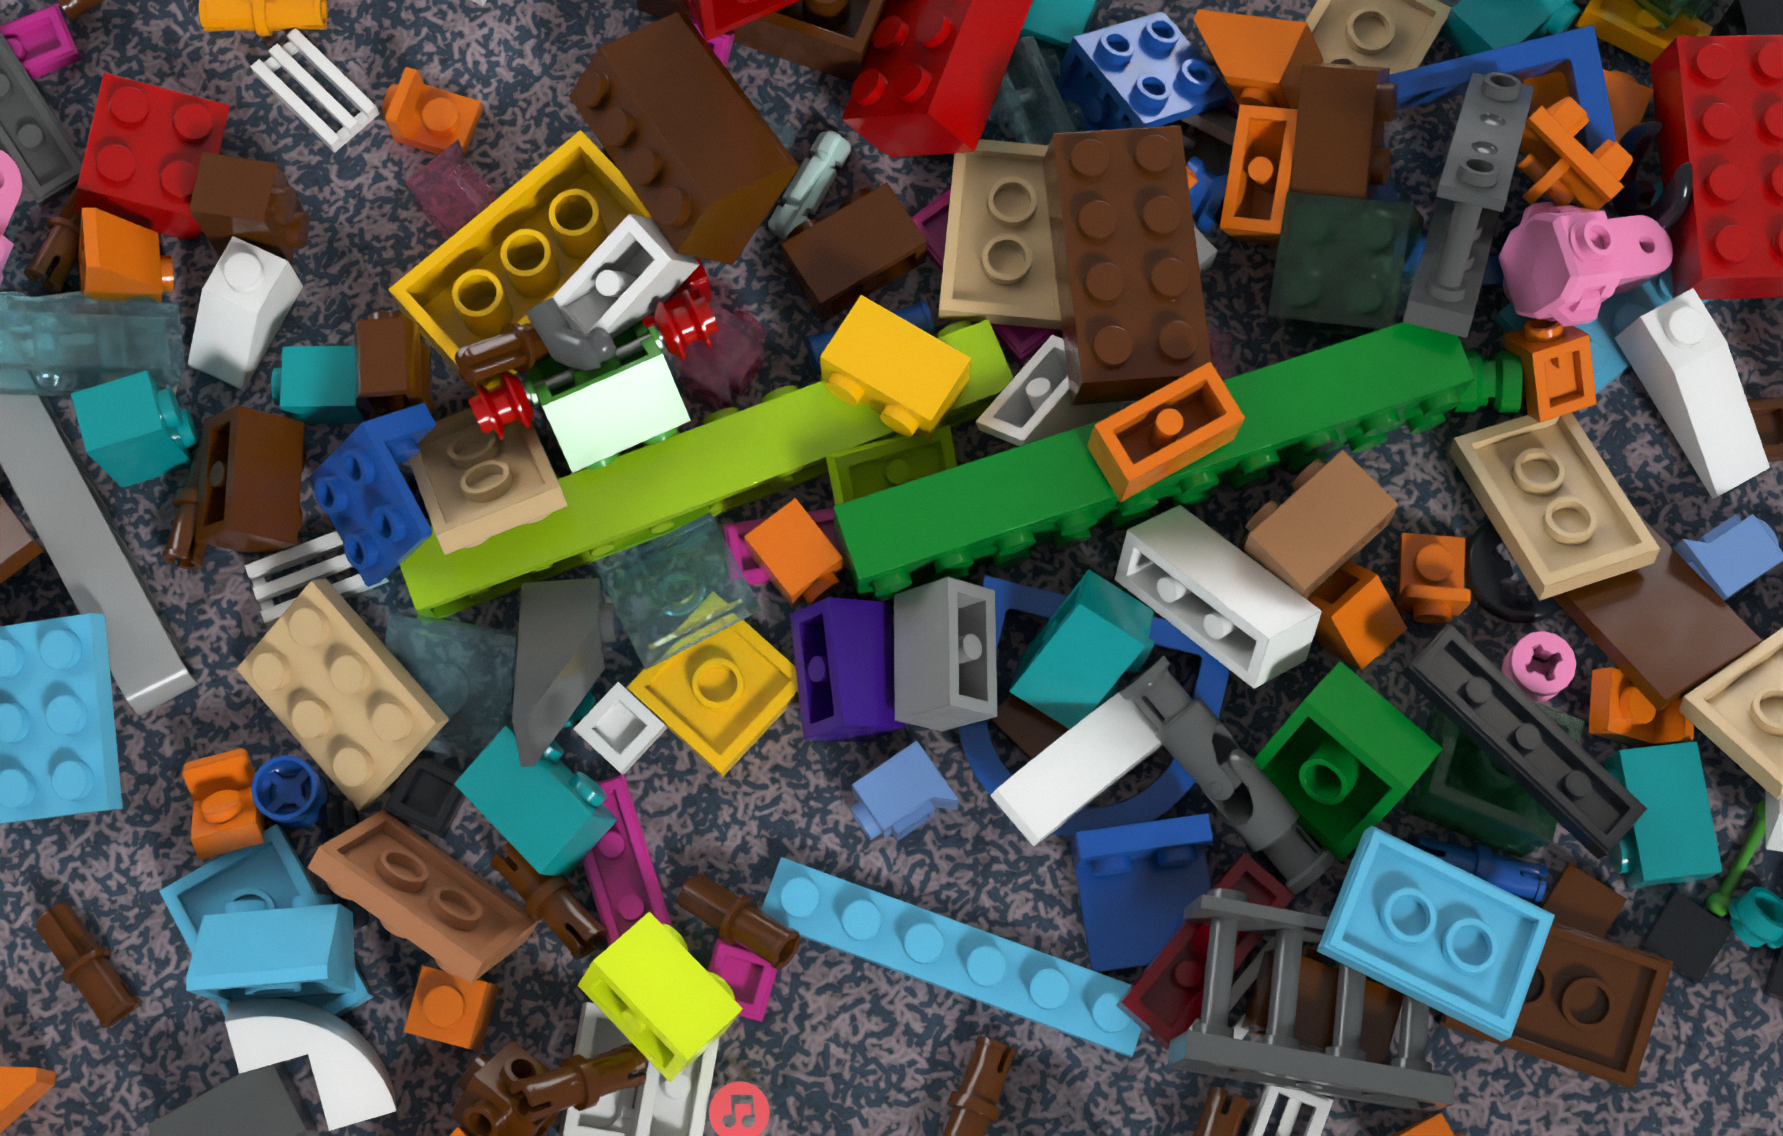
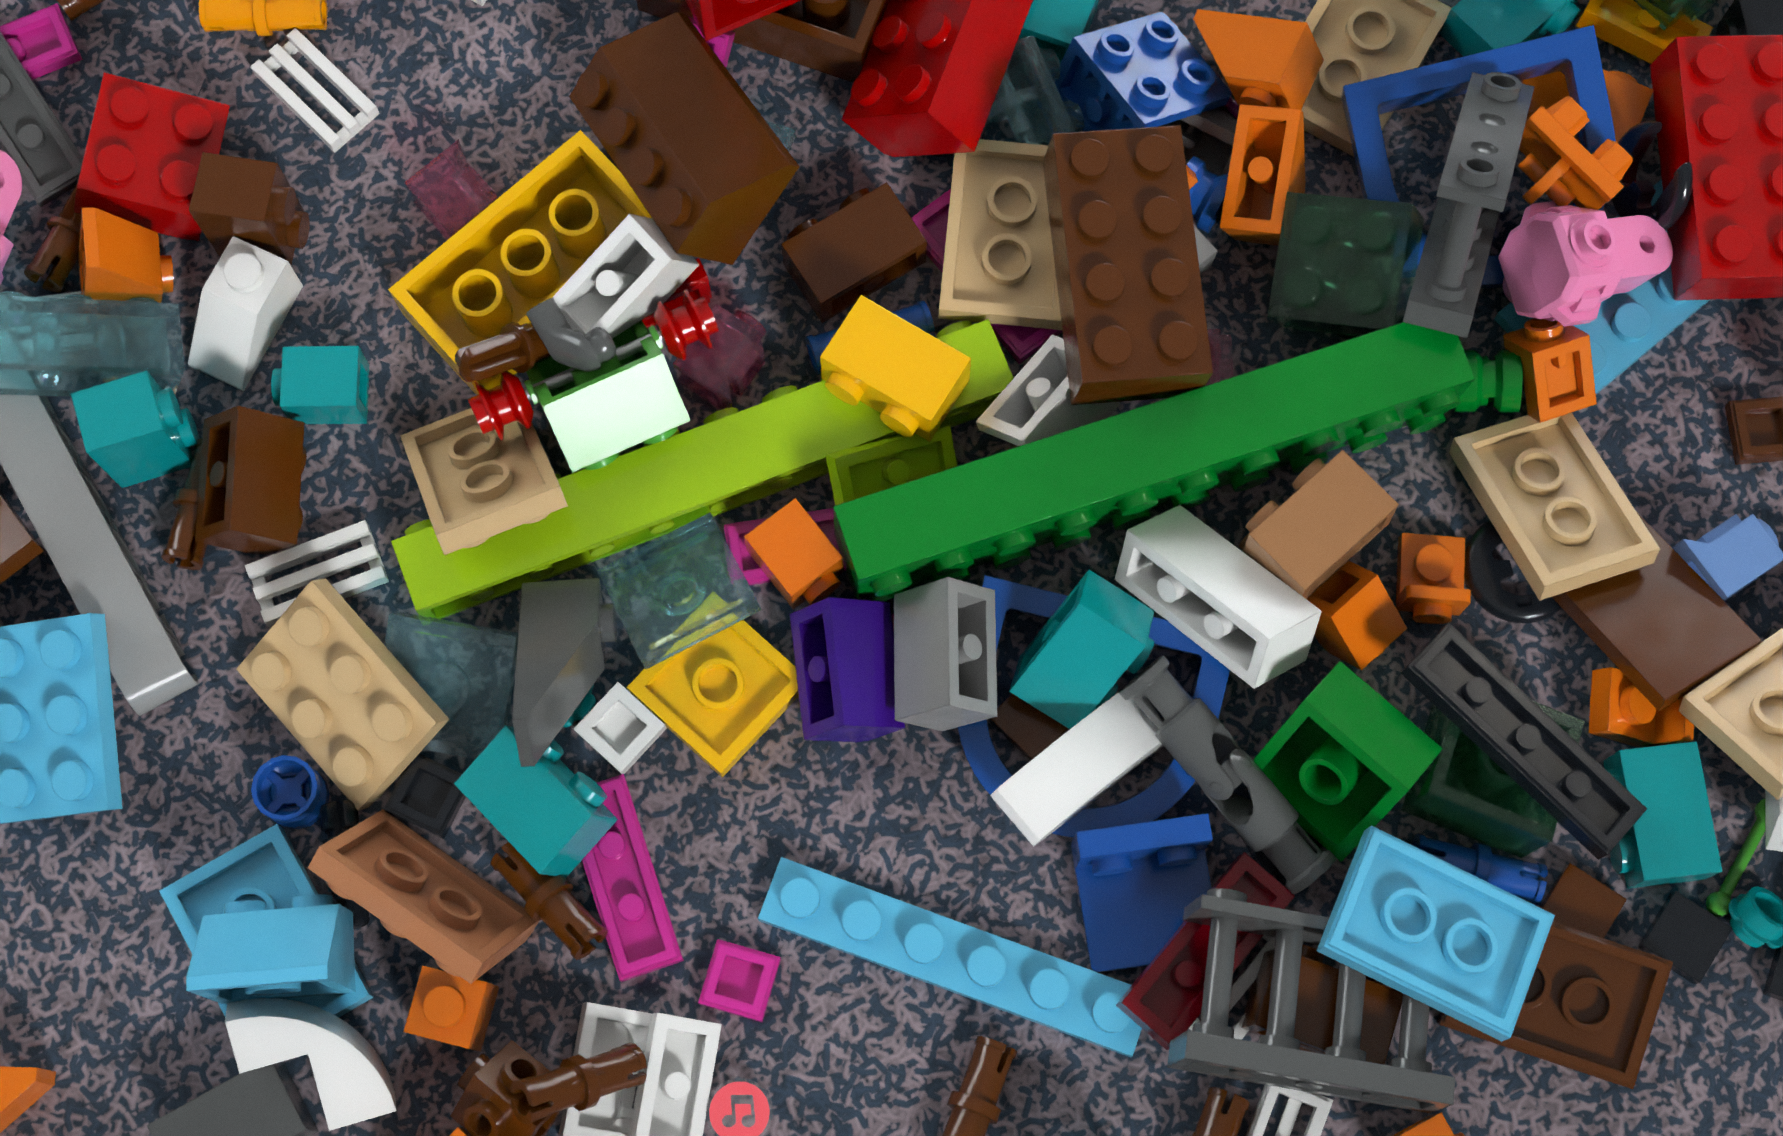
(86, 964): reddish brown axle -> none
(223, 804): orange bracket -> none
(369, 494): blue bracket -> none
(391, 364): reddish brown brick -> none
(428, 115): orange bracket -> none
(660, 995): neon yellow brick -> none
(739, 920): reddish brown axle -> none
(810, 183): light aqua axle -> none
(900, 795): medium blue window -> none
(1165, 431): orange brick -> none
(1342, 130): reddish brown brick -> none
(1531, 673): bright pink wheel -> none
(1696, 390): white slope -> none

